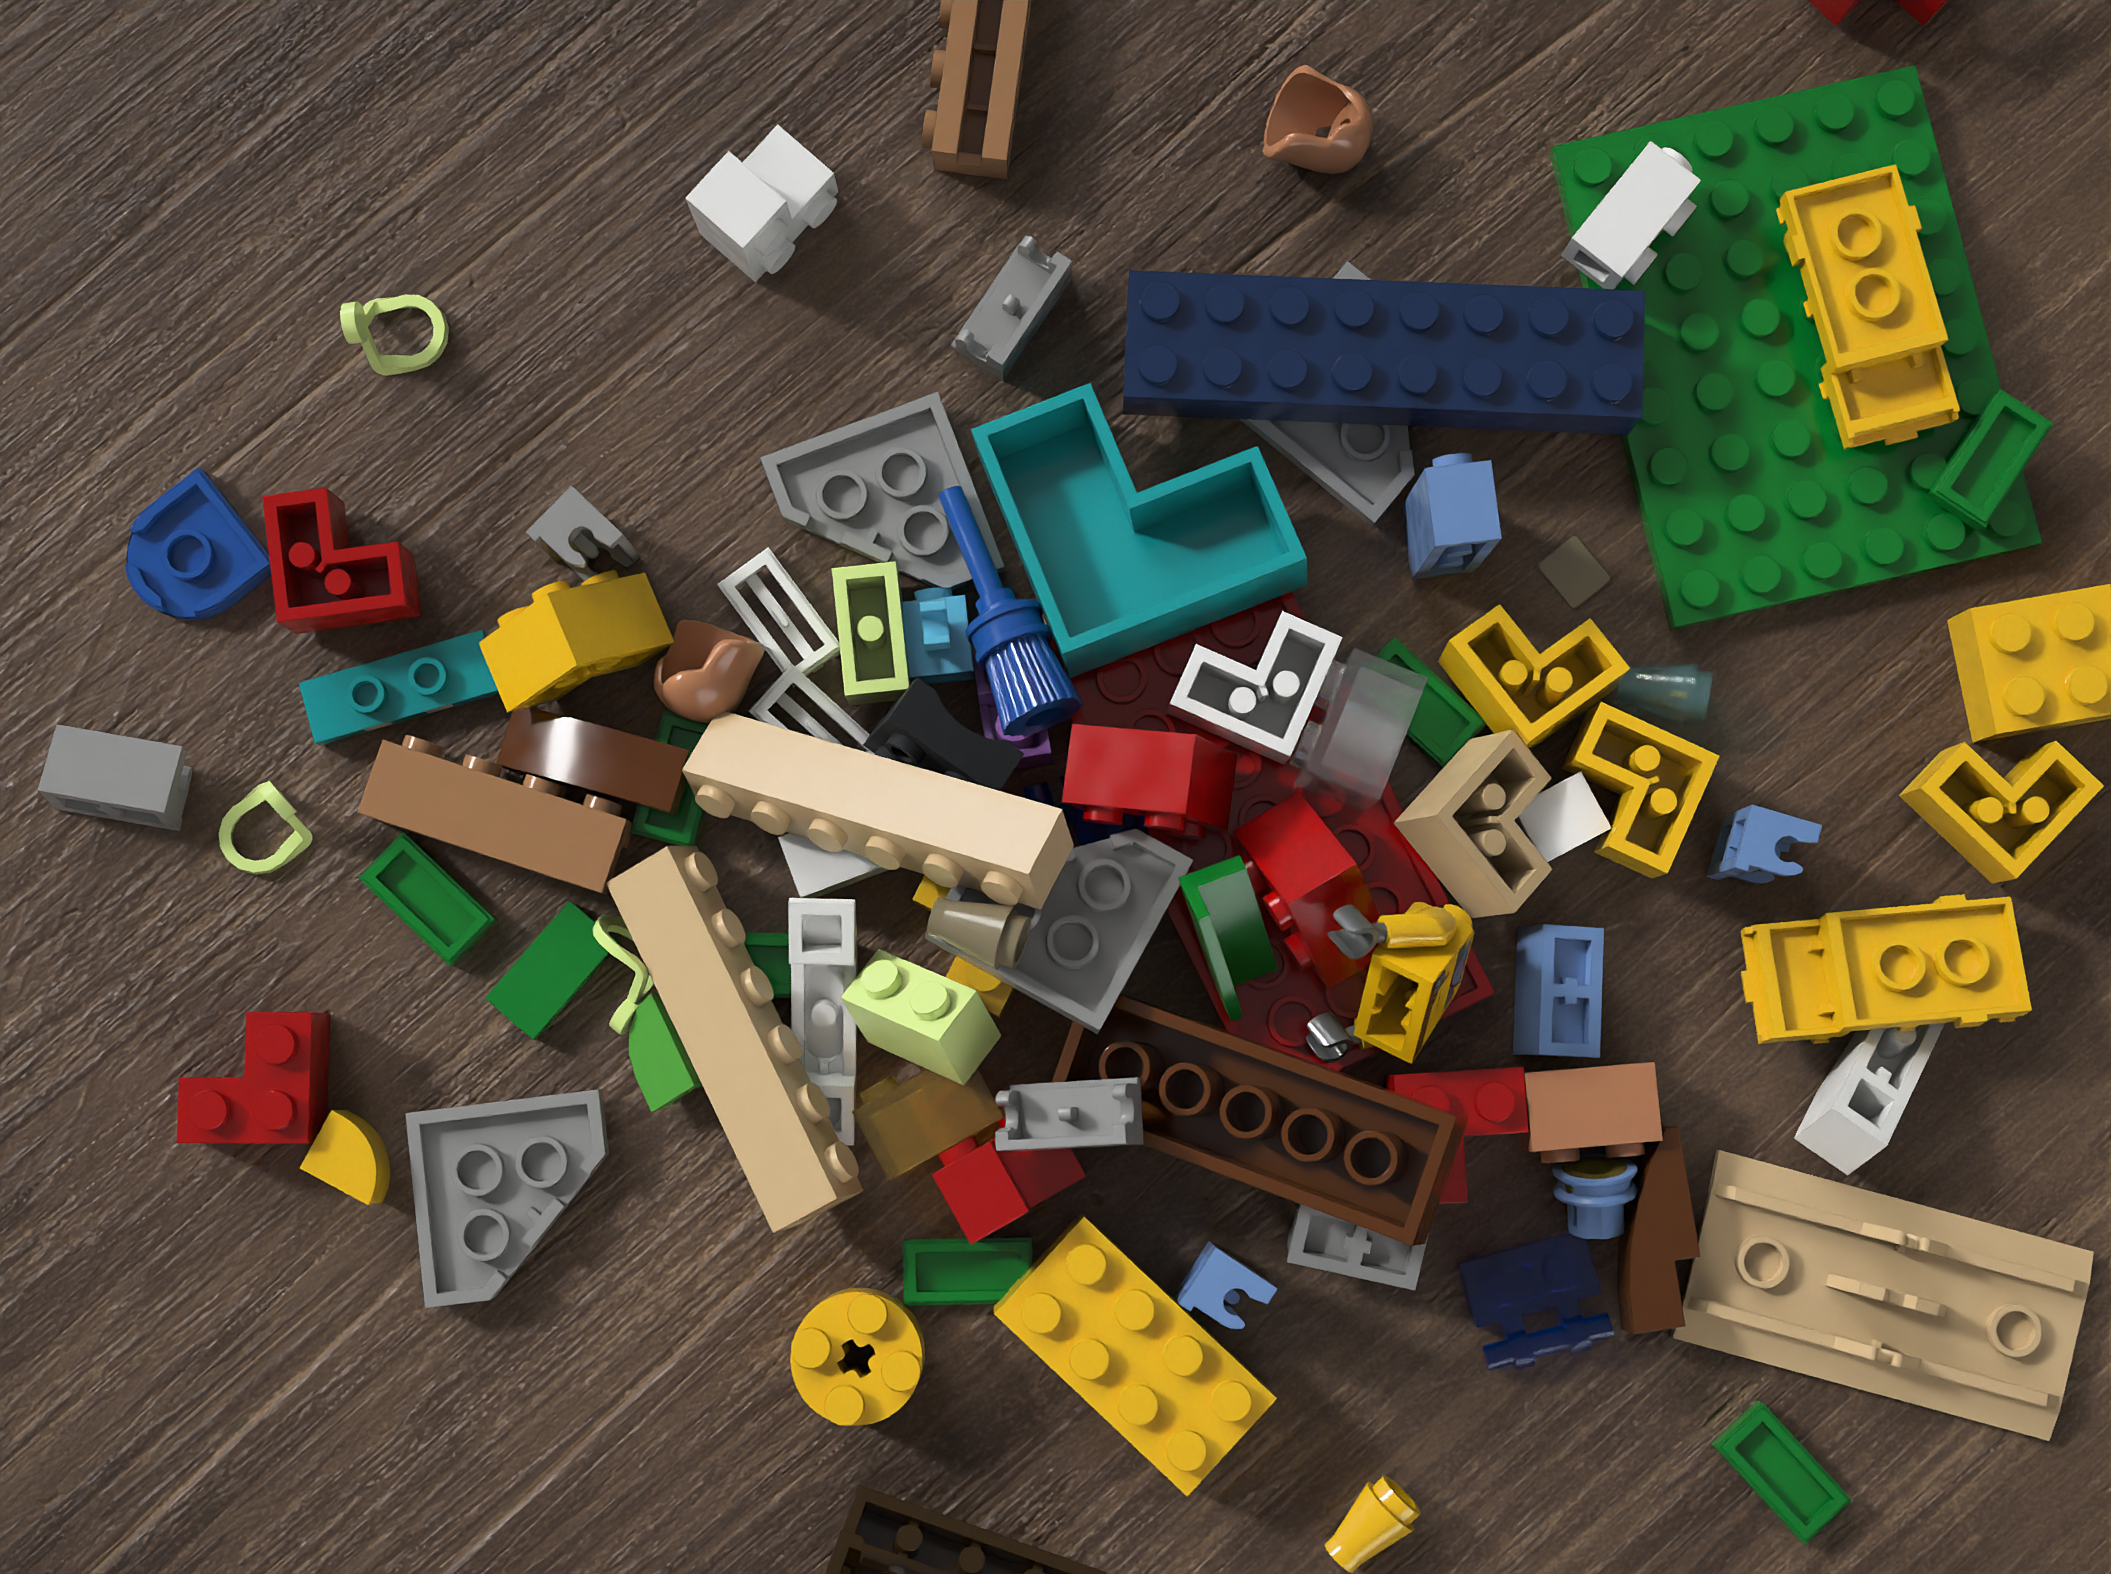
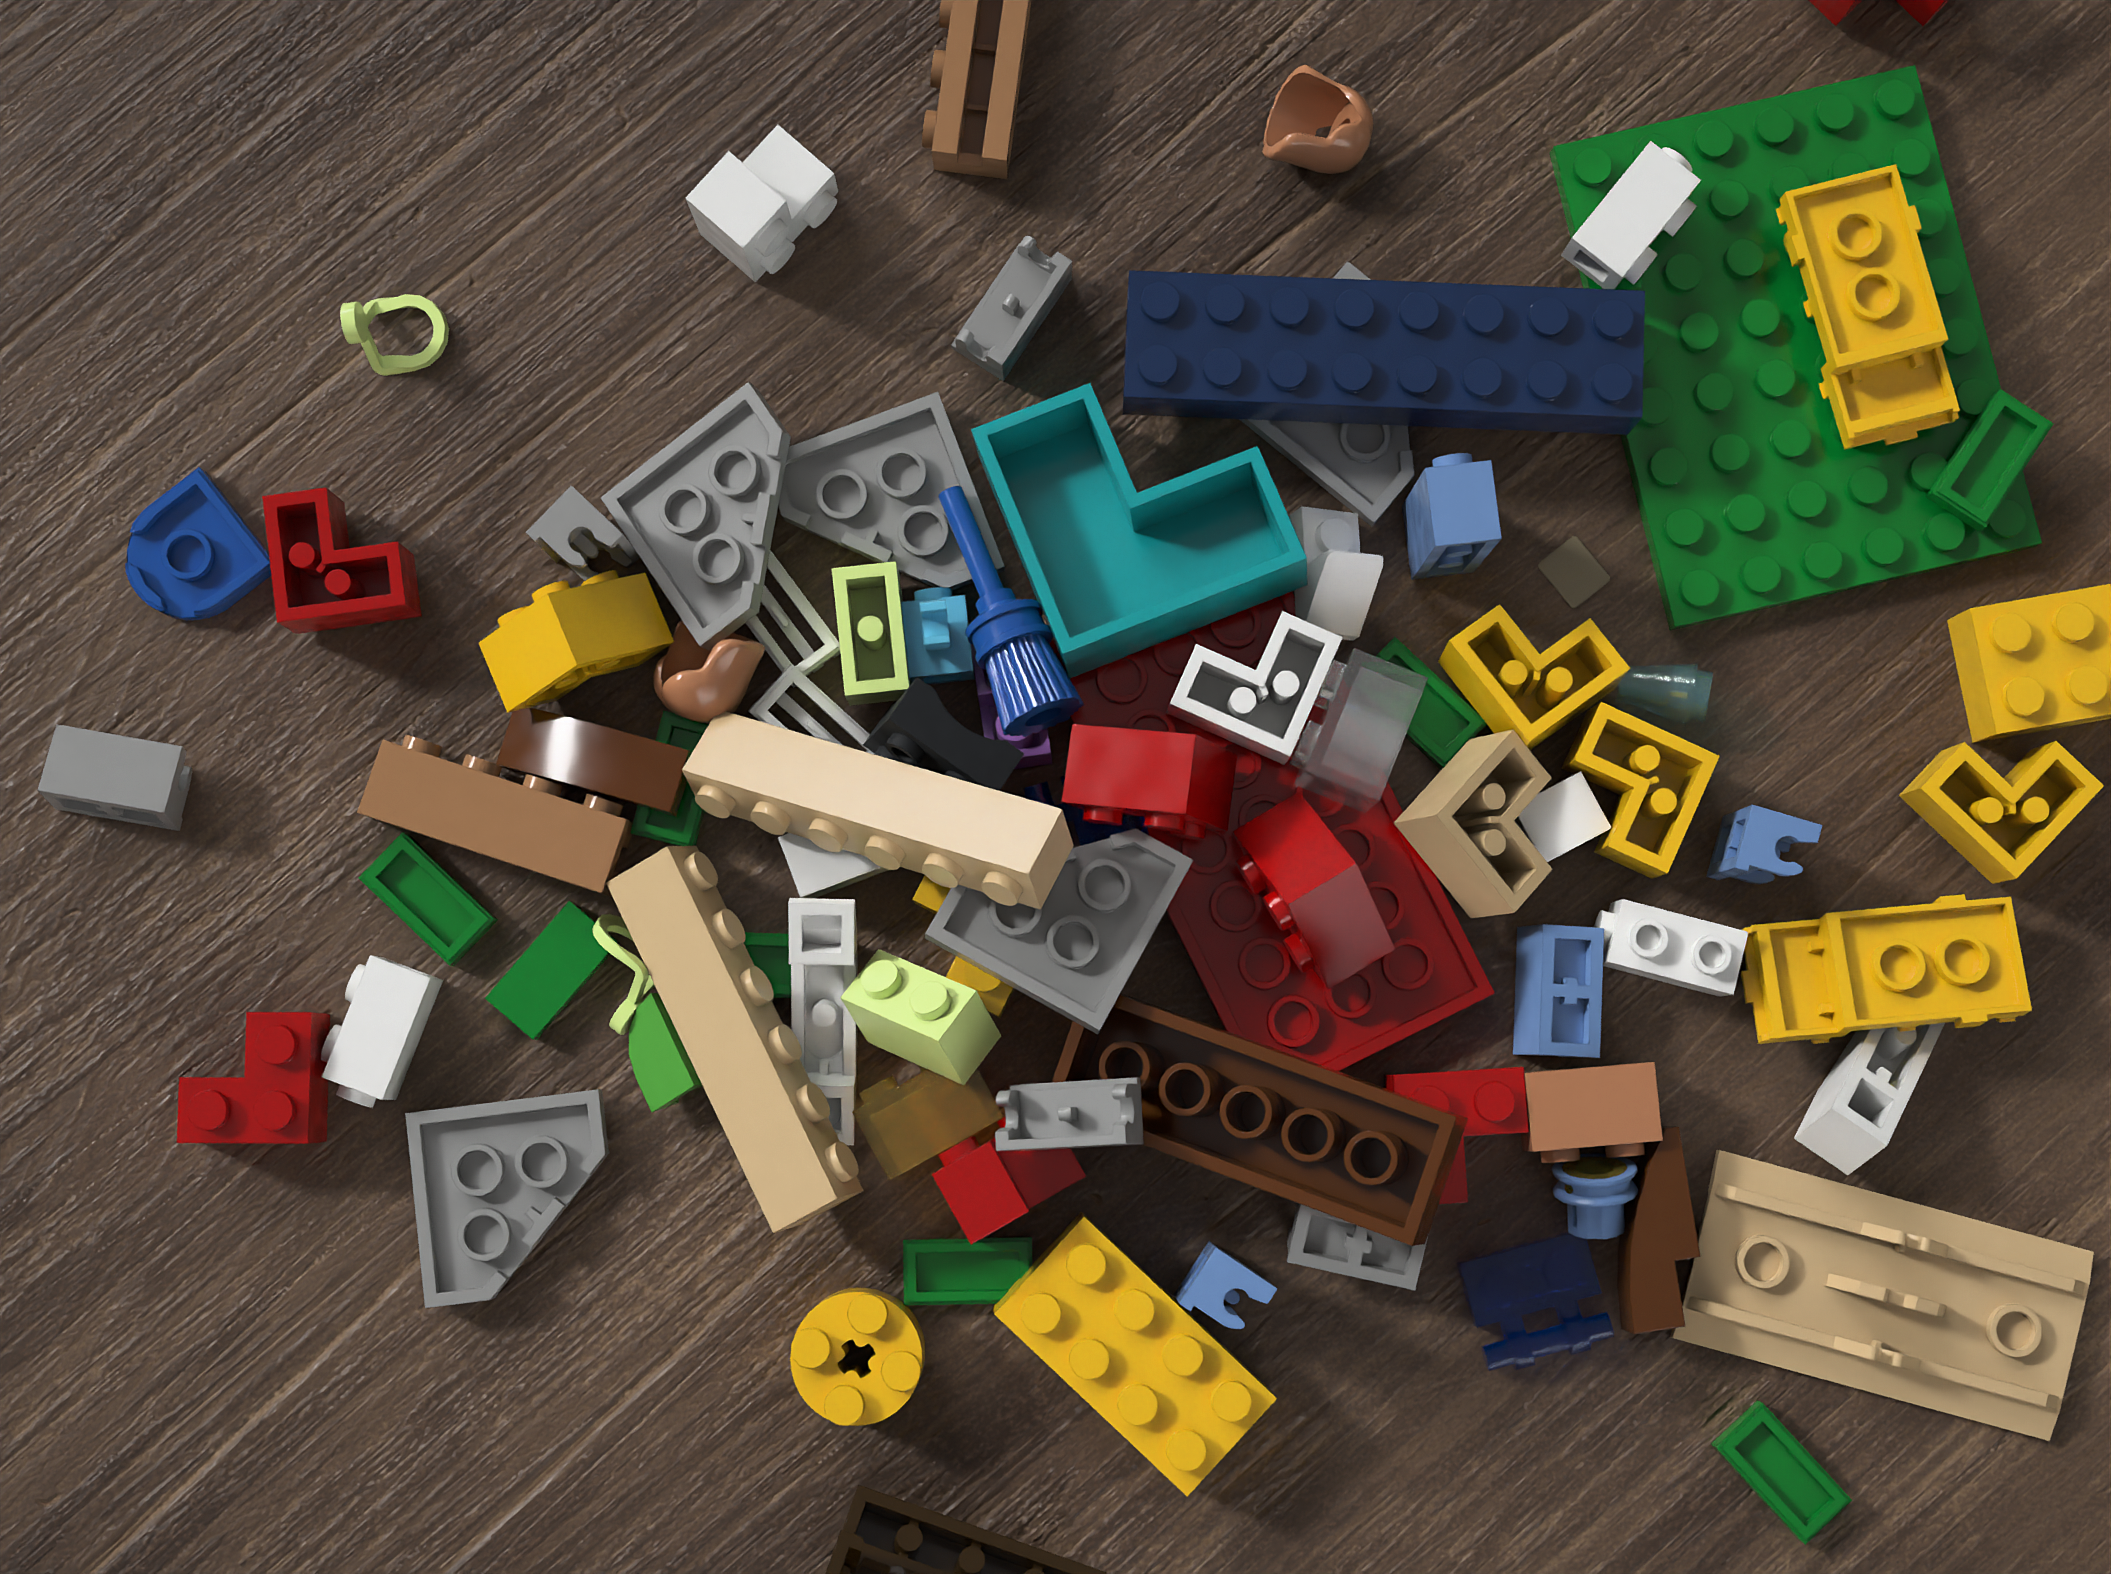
(288, 850): yellowish green piece -> none
(350, 1157): yellow brick -> none
(379, 1031): none -> white brick
(397, 688): teal plate -> none
(709, 513): none -> light grey plate
(981, 930): dark tan cone -> none
(1228, 927): green panel -> none
(1337, 573): none -> white slope
(1373, 1523): yellow cone -> none
(1407, 980): yellow torso -> none
(1671, 947): none -> white brick

